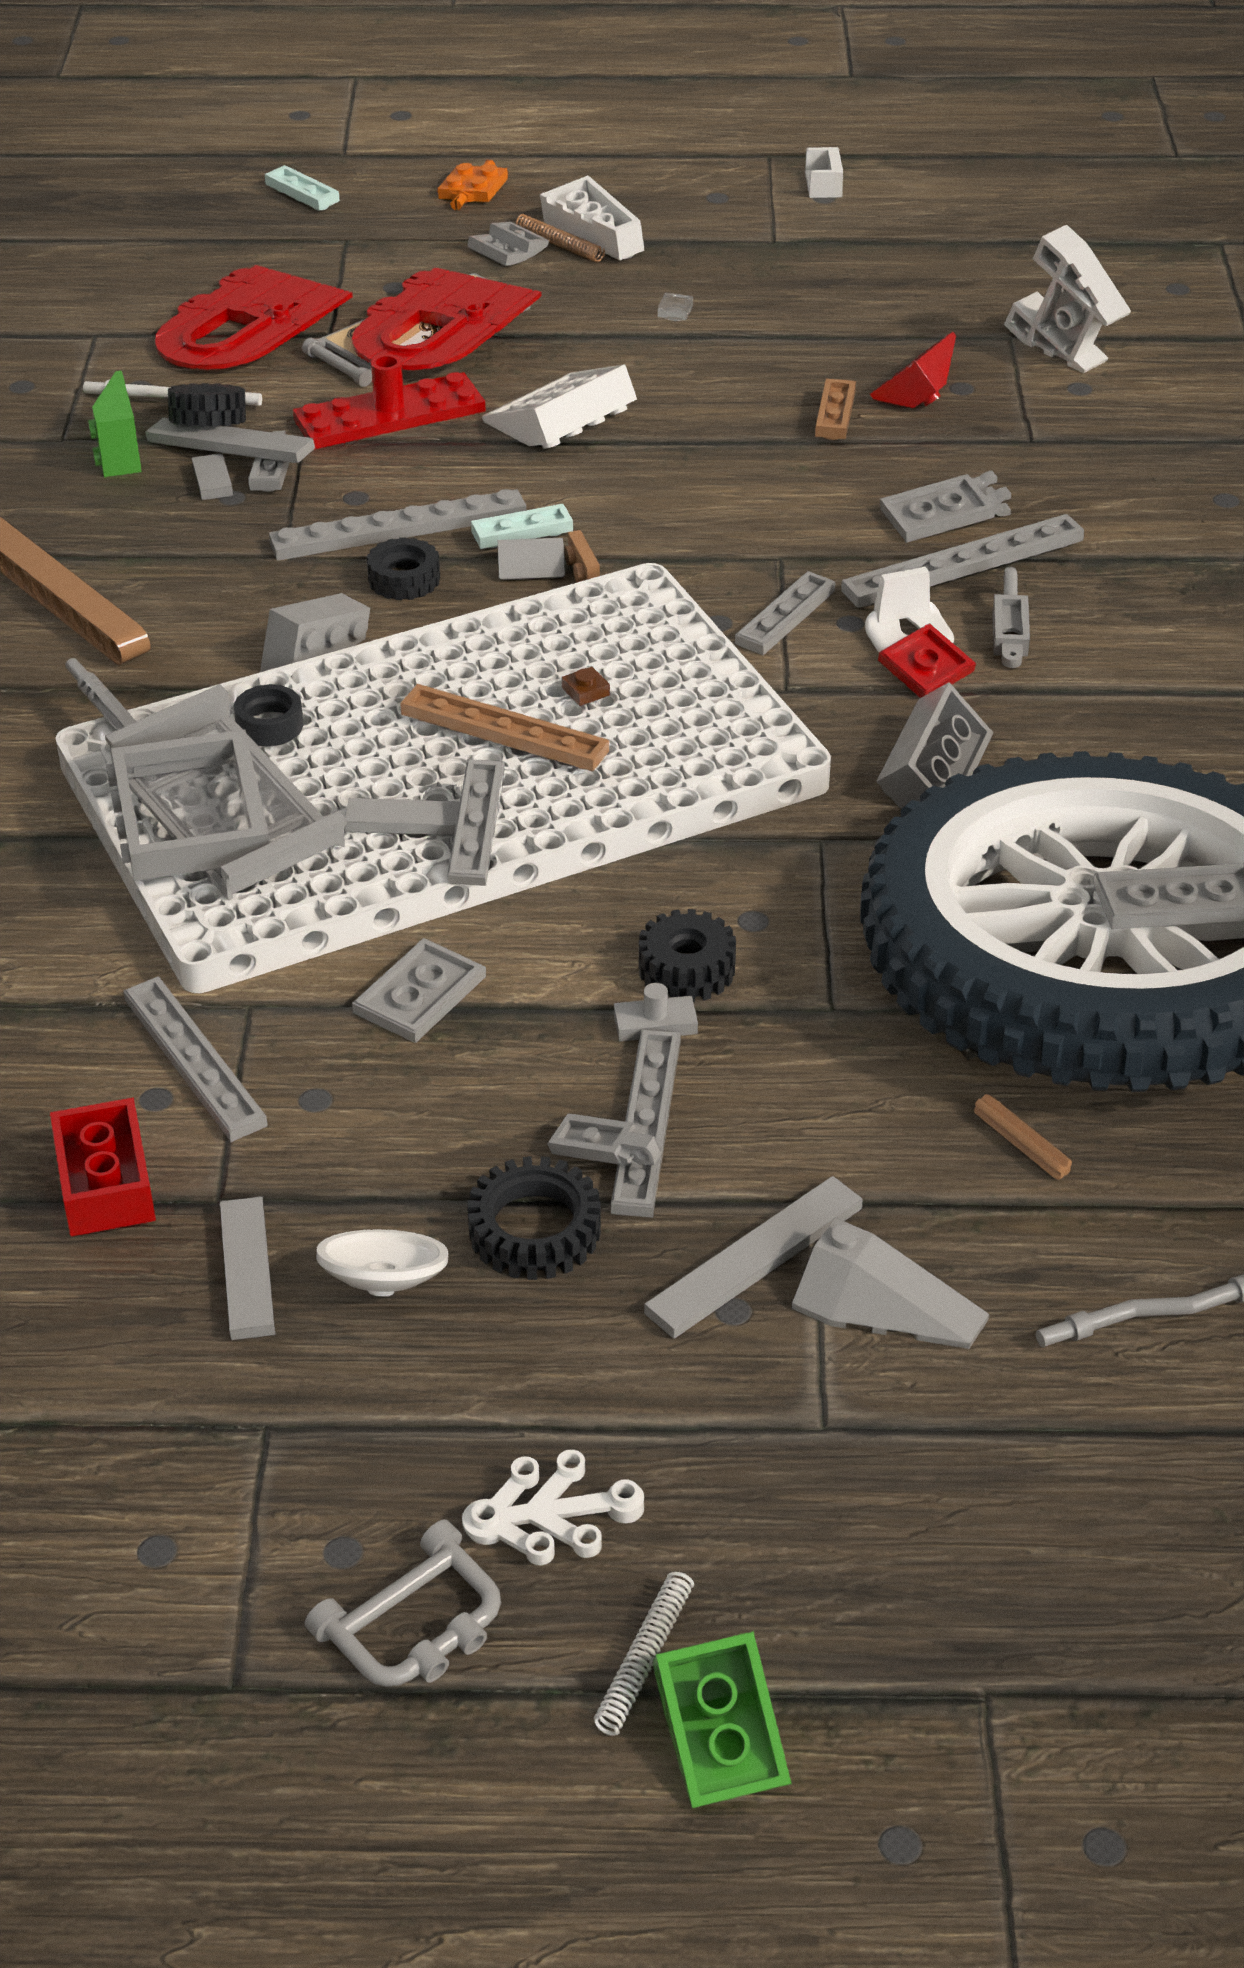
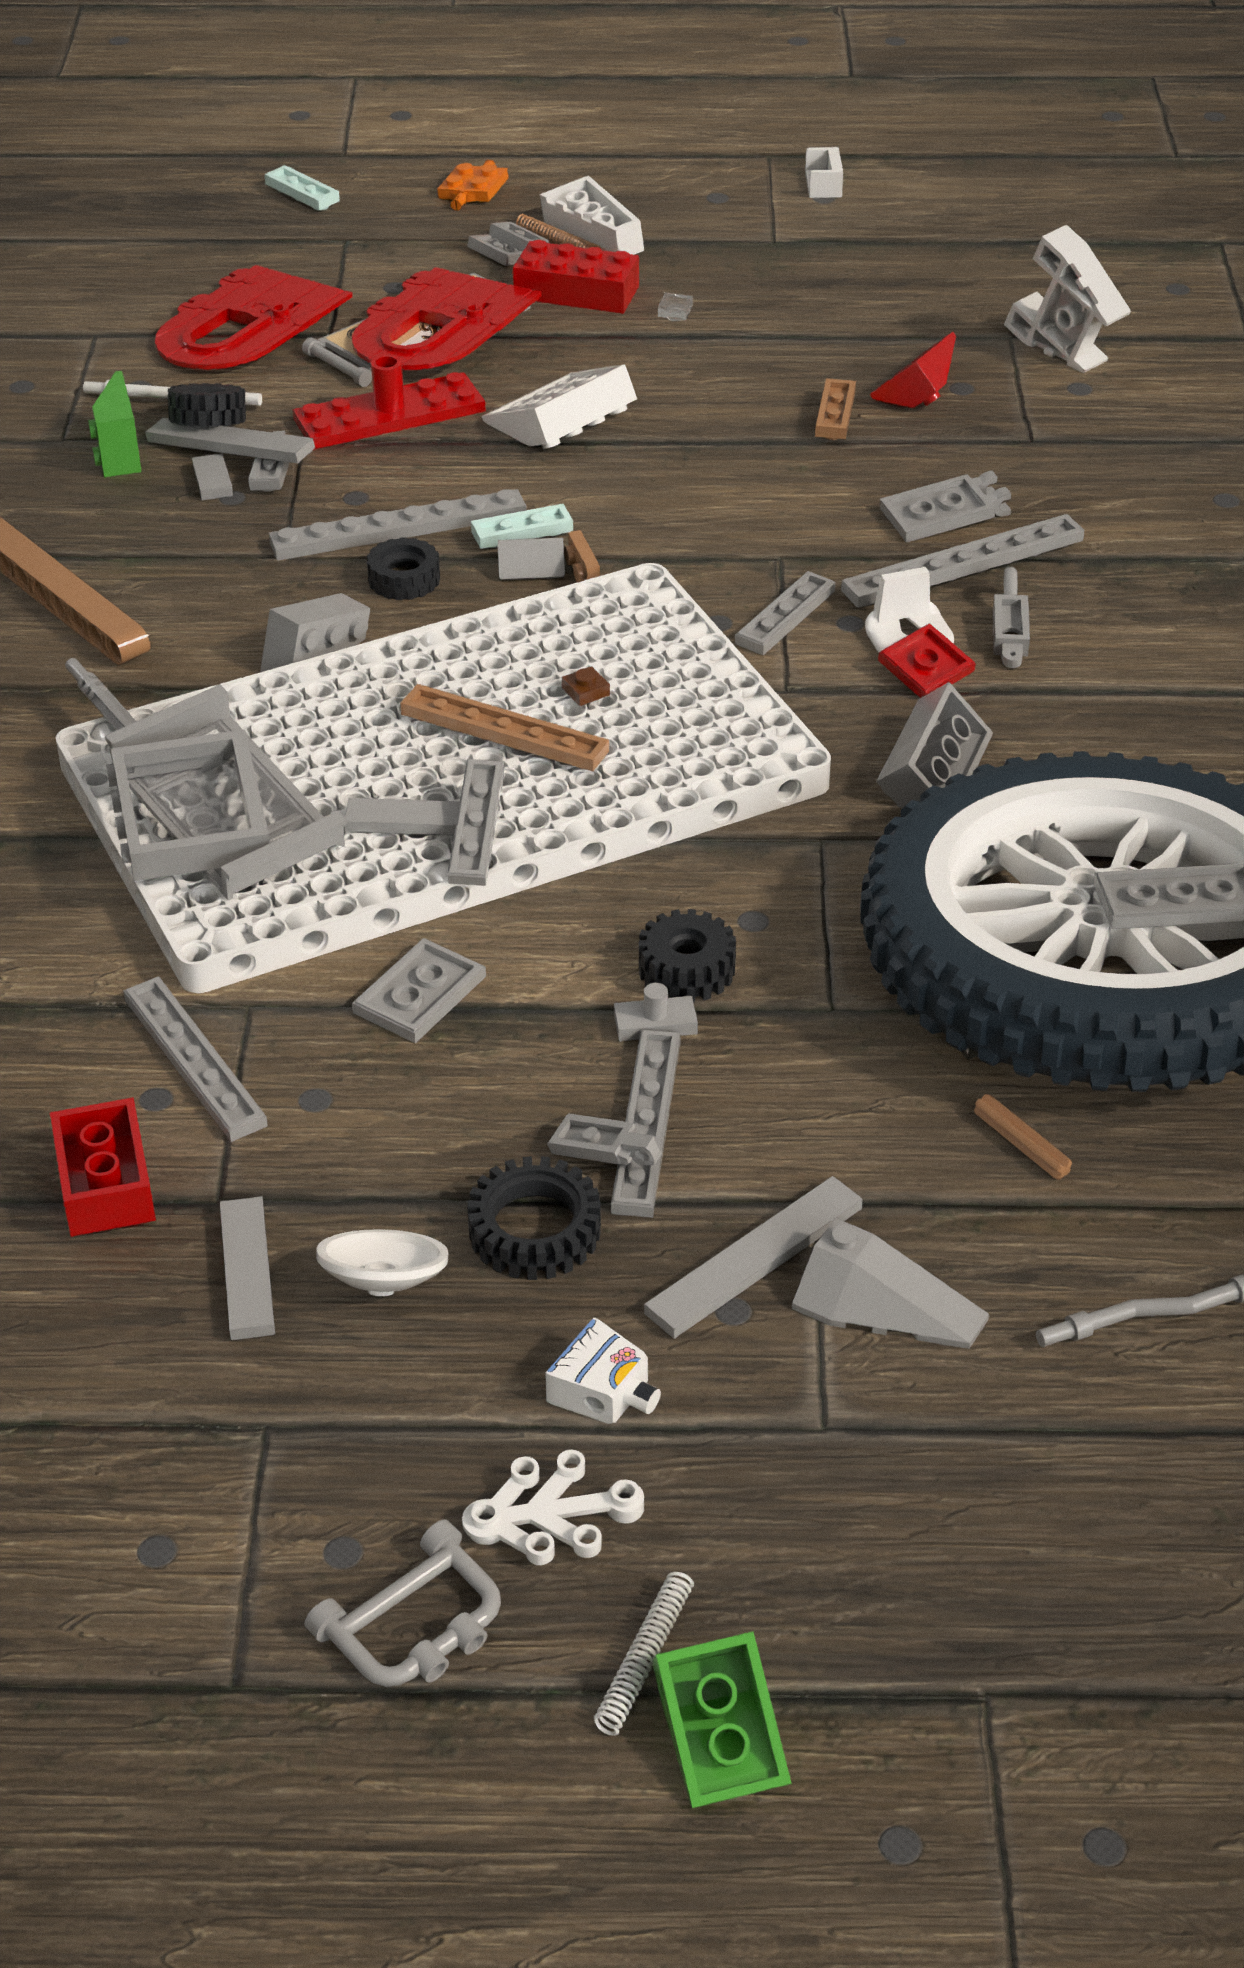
(269, 699): black tyre -> none
(578, 275): none -> red brick
(601, 1376): none -> white torso

